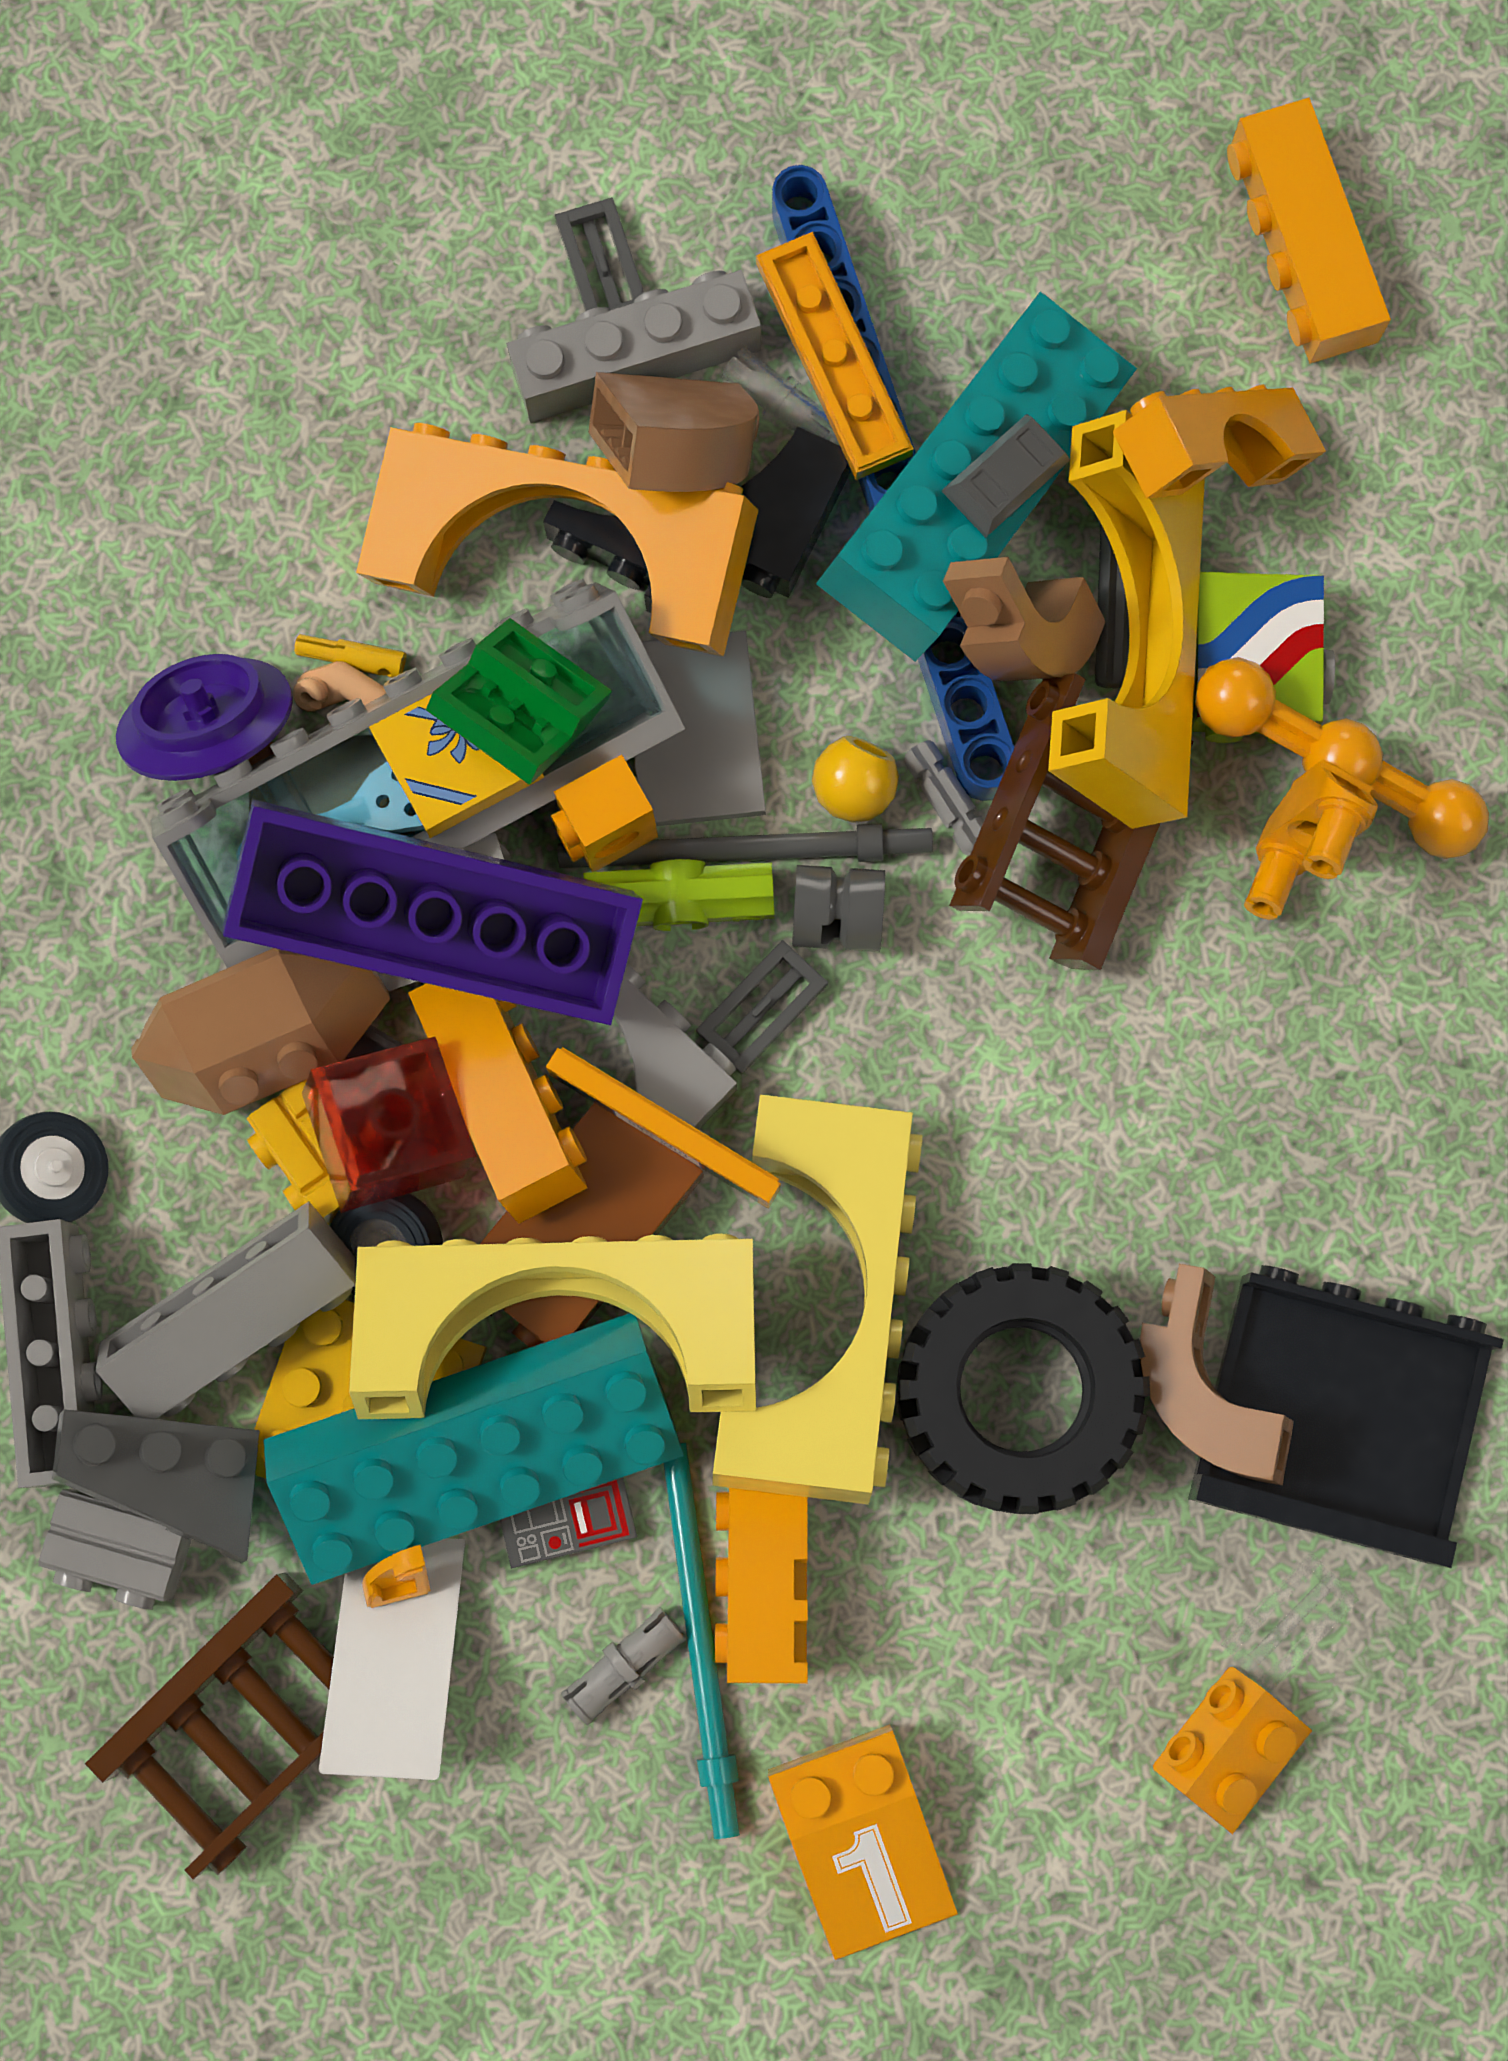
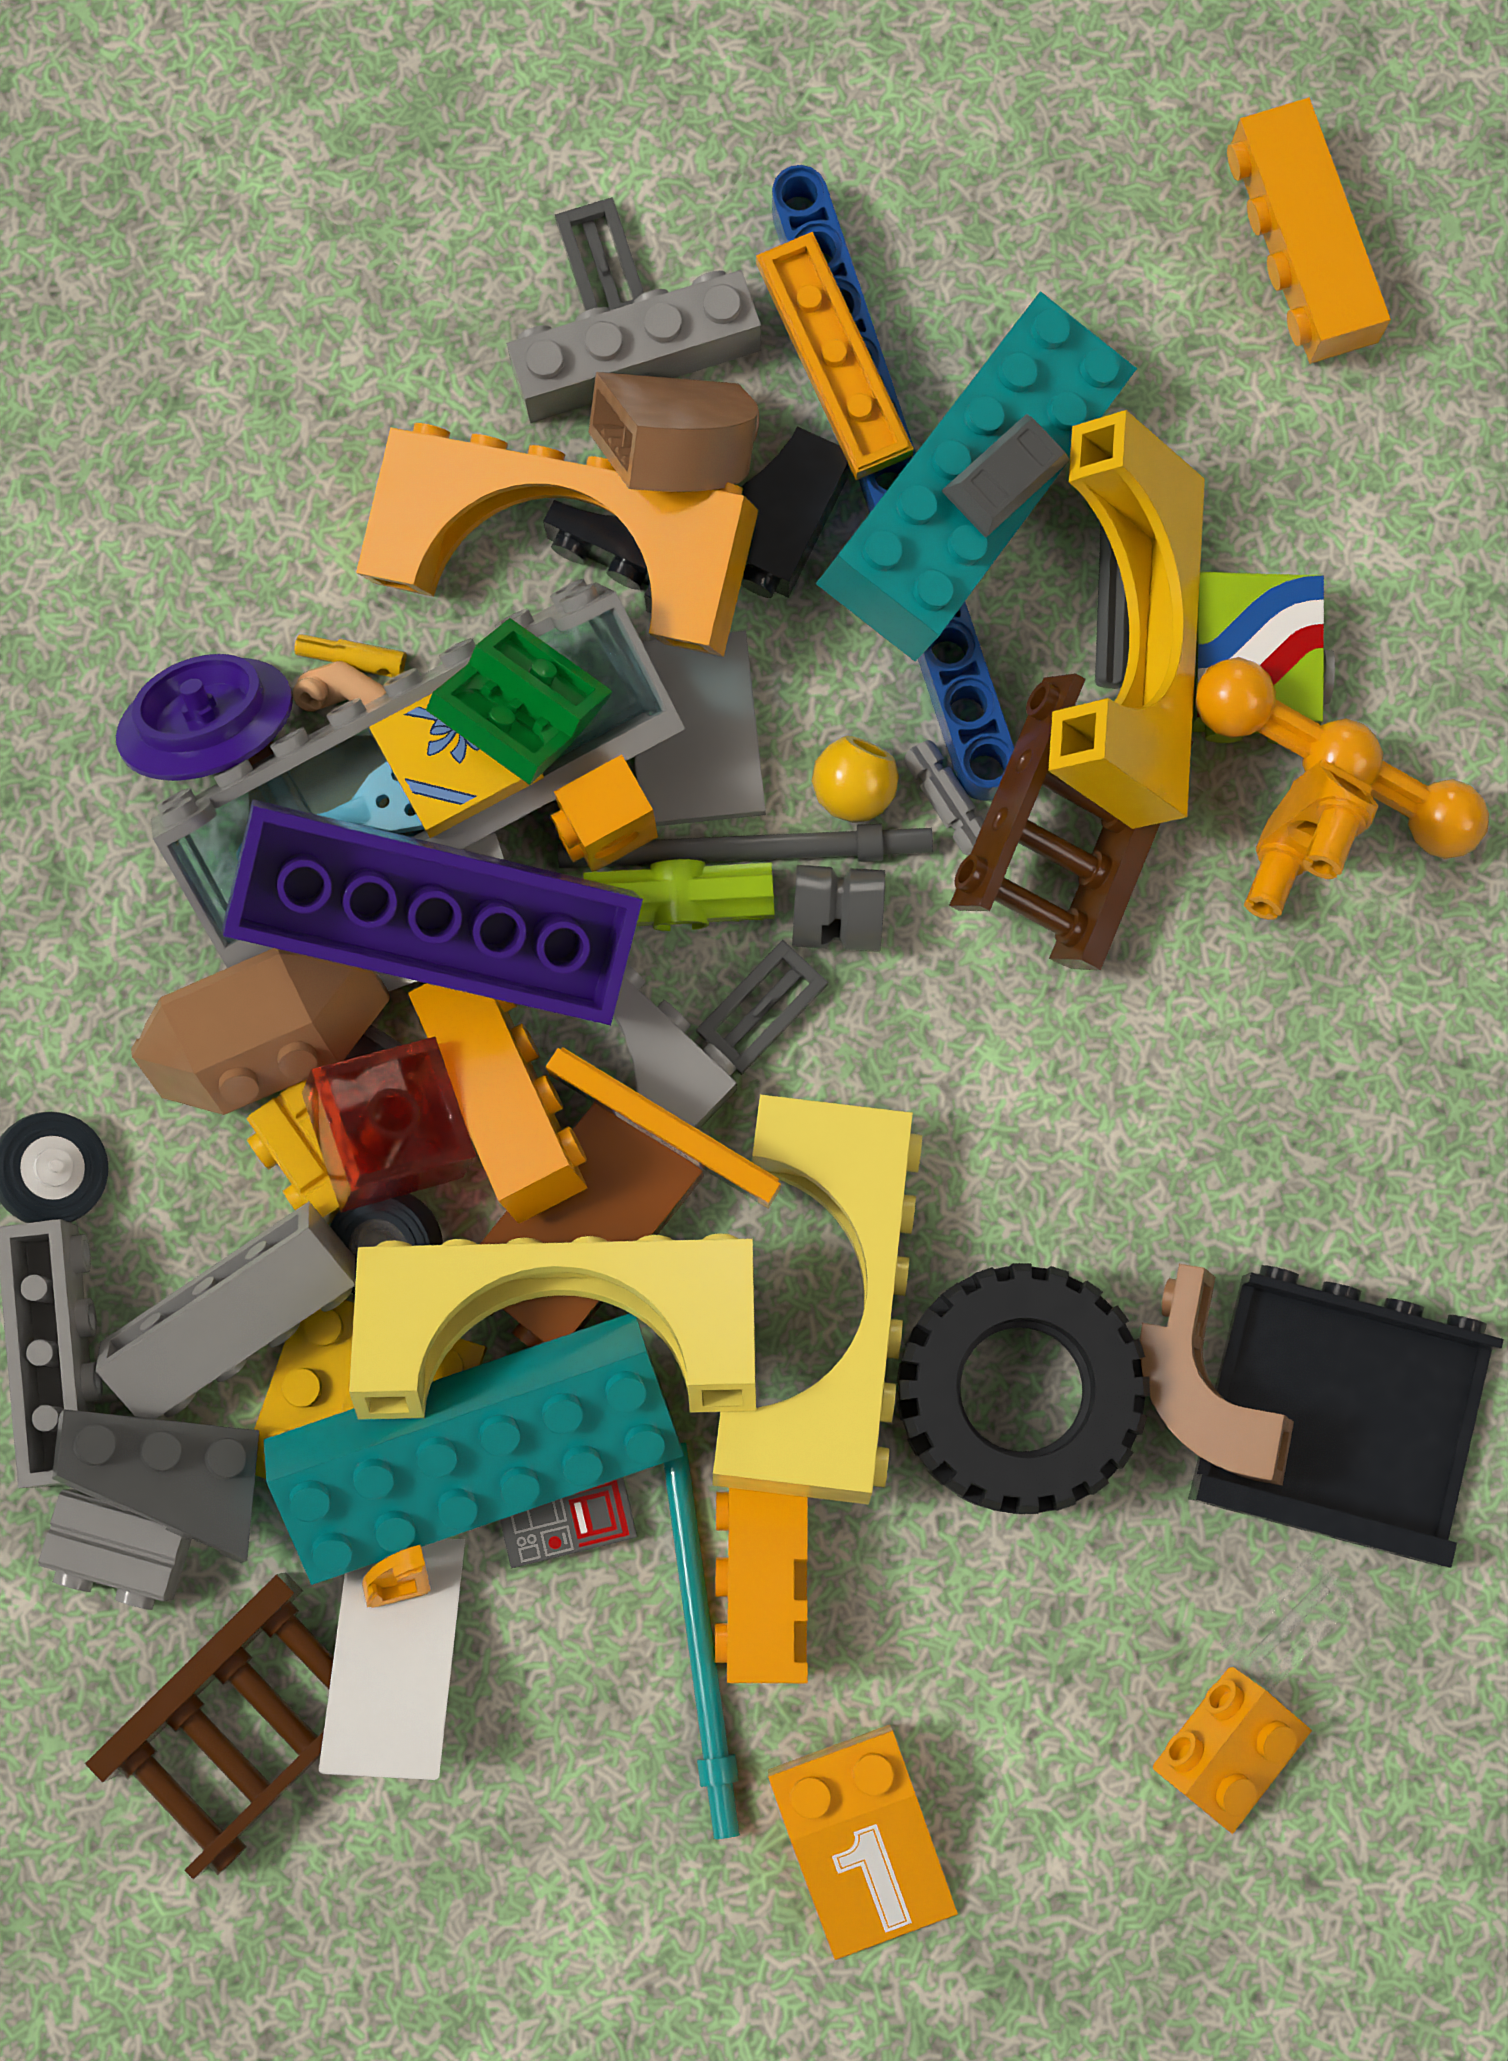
(623, 1666): light grey pin -> none
(777, 395): clear pin -> none
(1023, 630): medium nougat arch -> none
(1192, 434): light orange arch -> none

